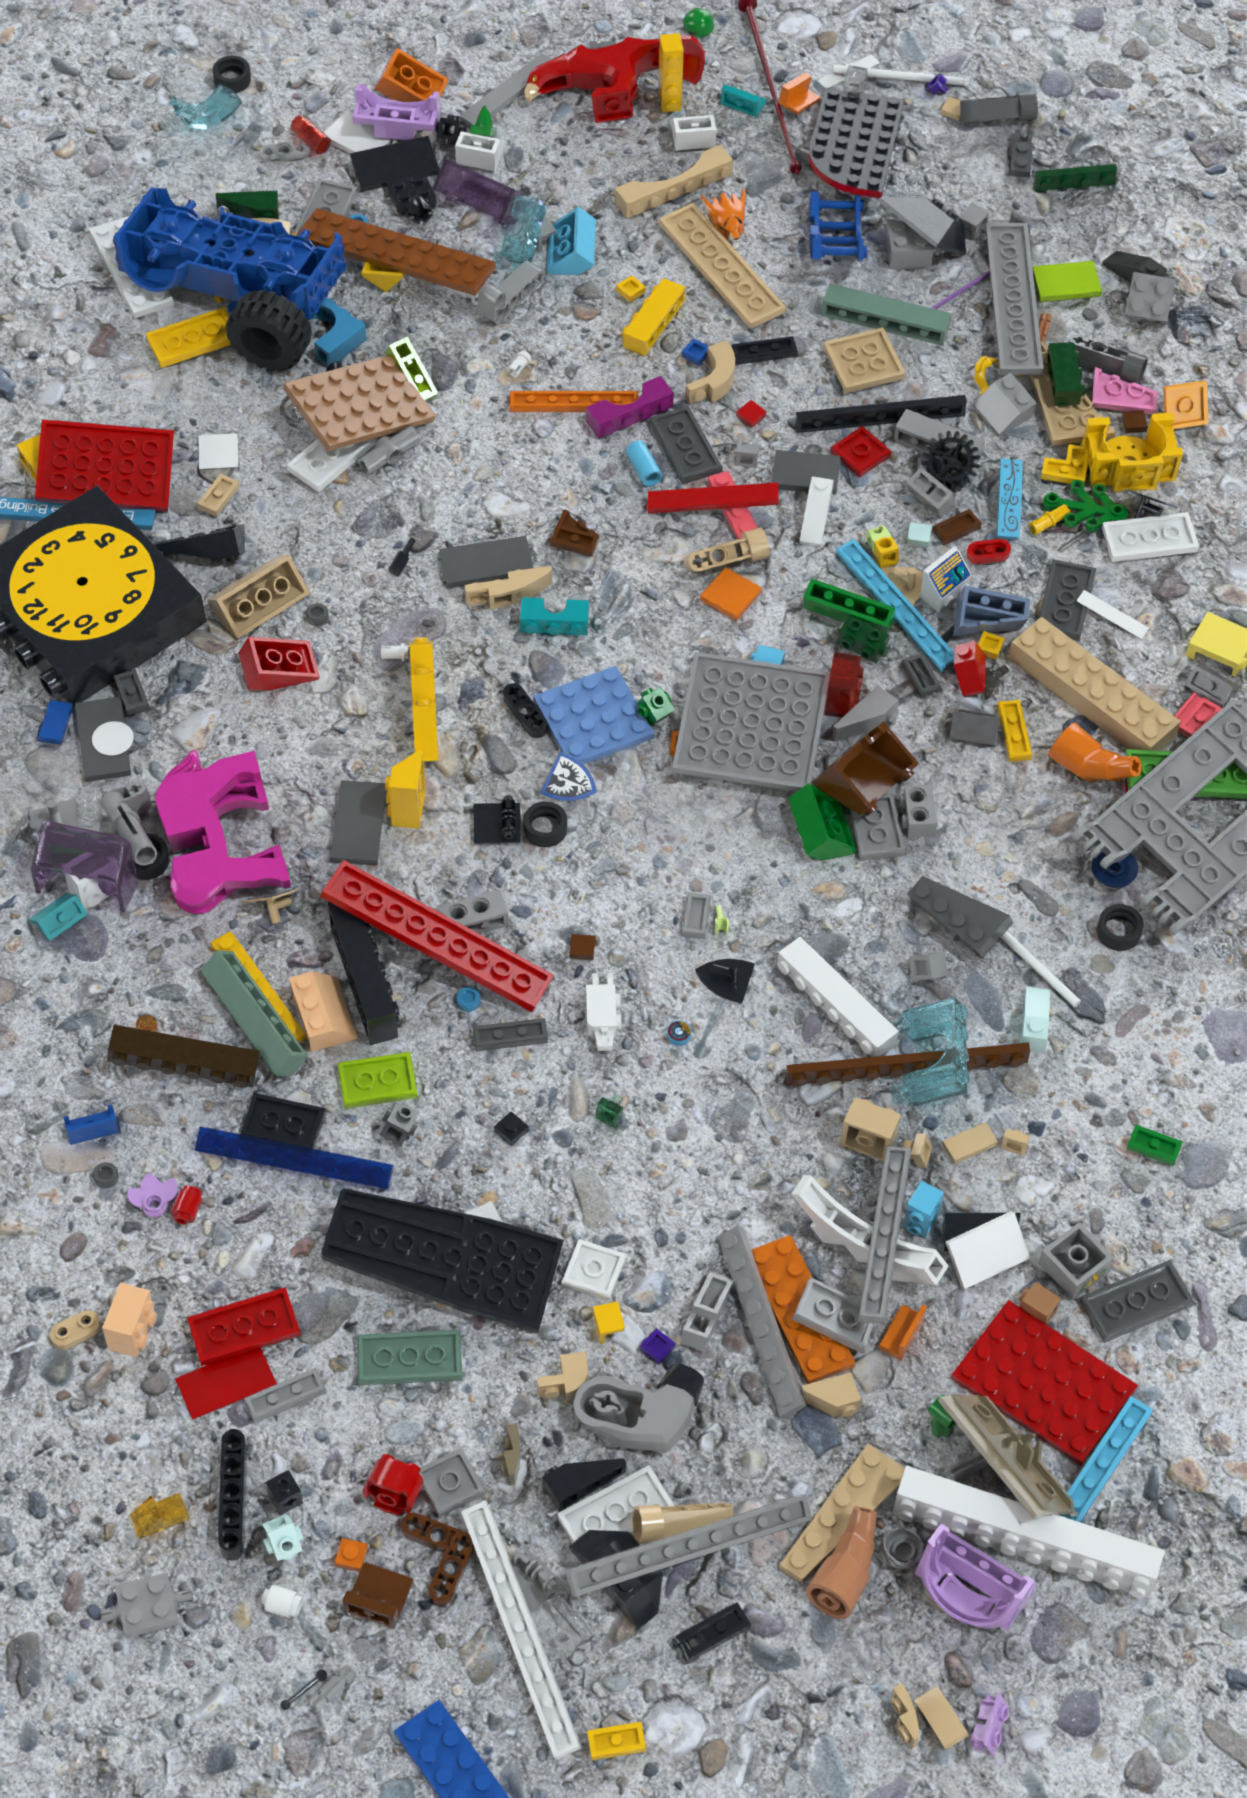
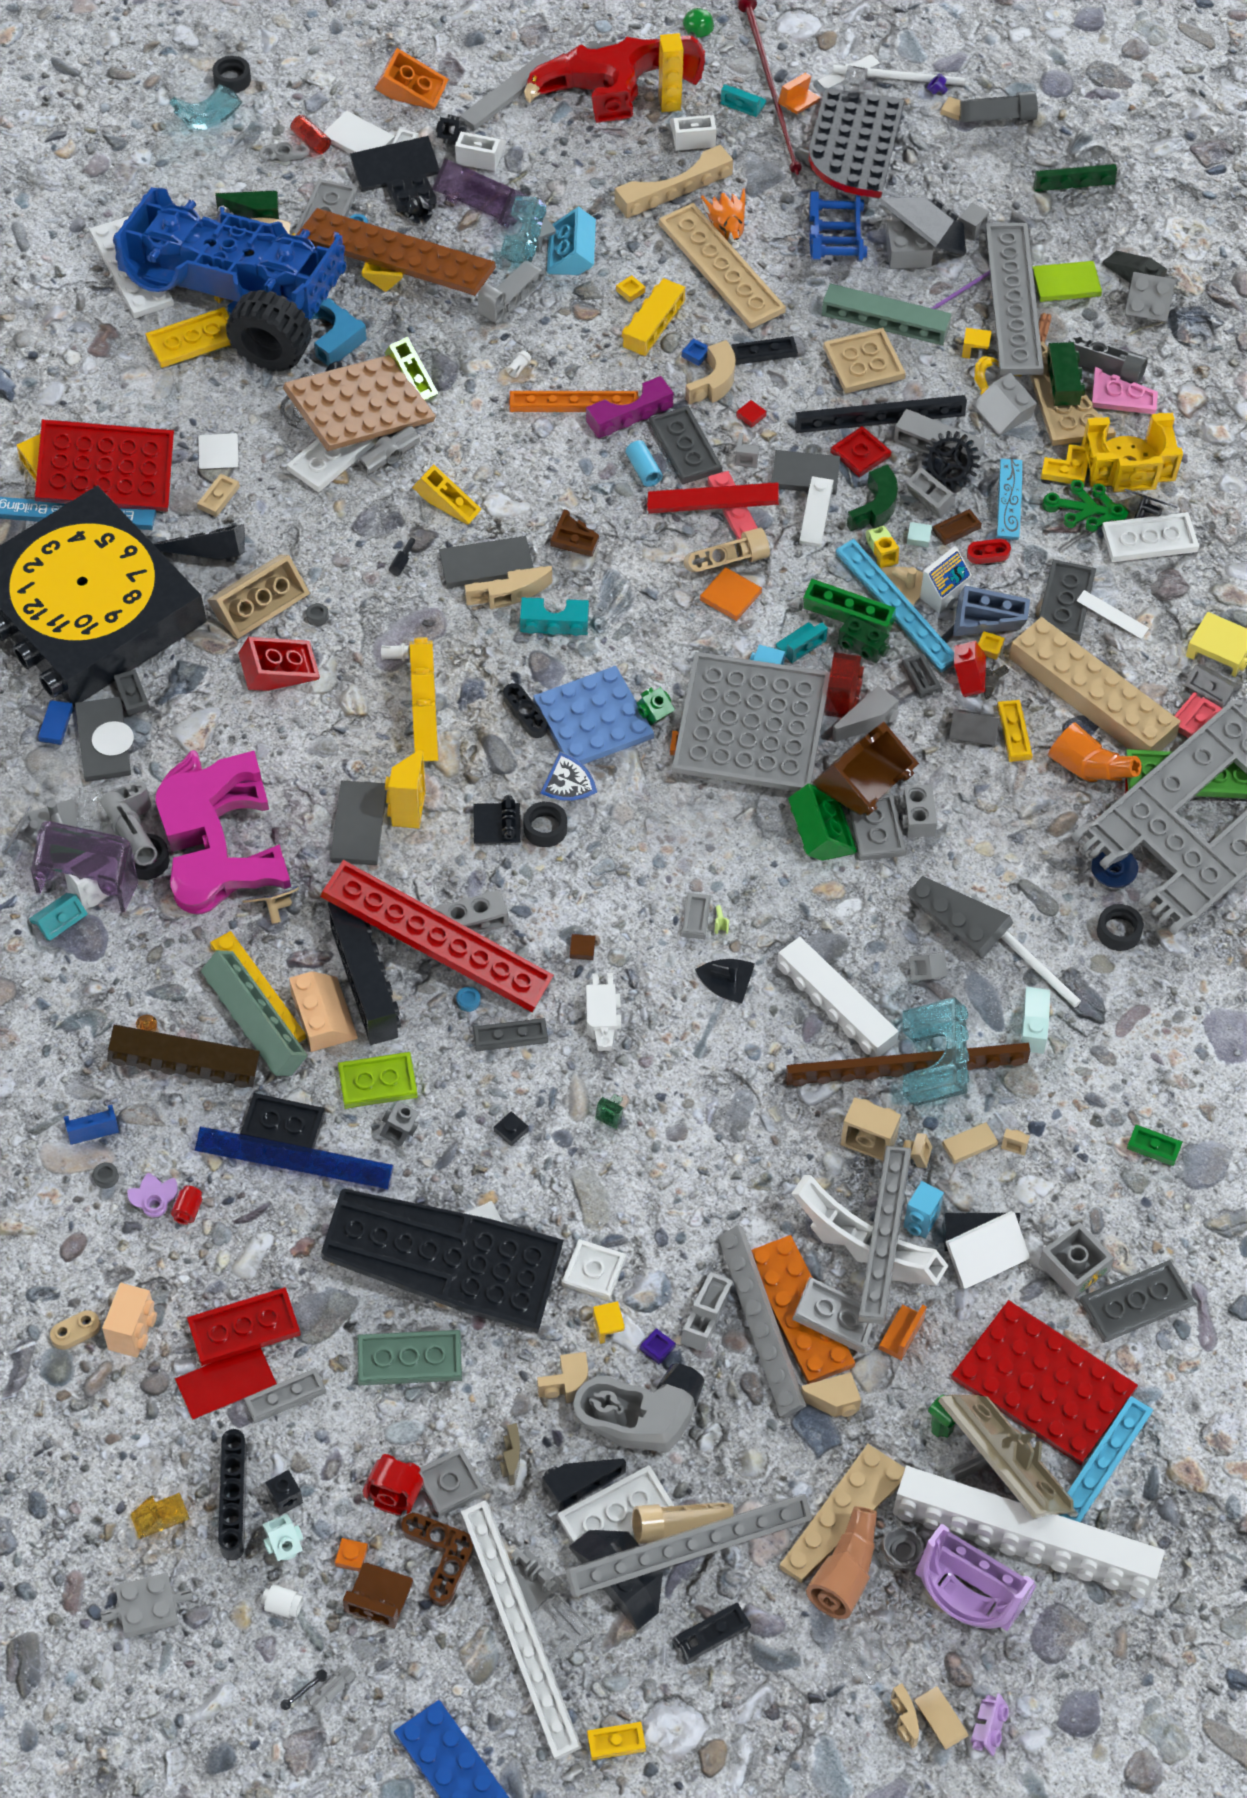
(395, 118): lavender piece -> none
(446, 495): none -> yellow slope
(484, 124): green tile -> none
(679, 1033): tile -> none
(803, 641): none -> teal panel
(884, 487): none -> dark green arch
(975, 338): none -> yellow panel
(1021, 155): dark grey hinge -> none
(1040, 1302): medium nougat brick -> none
(1048, 519): yellow axle -> none
(1134, 421): reddish brown tile -> none
(1187, 403): light orange tile -> none

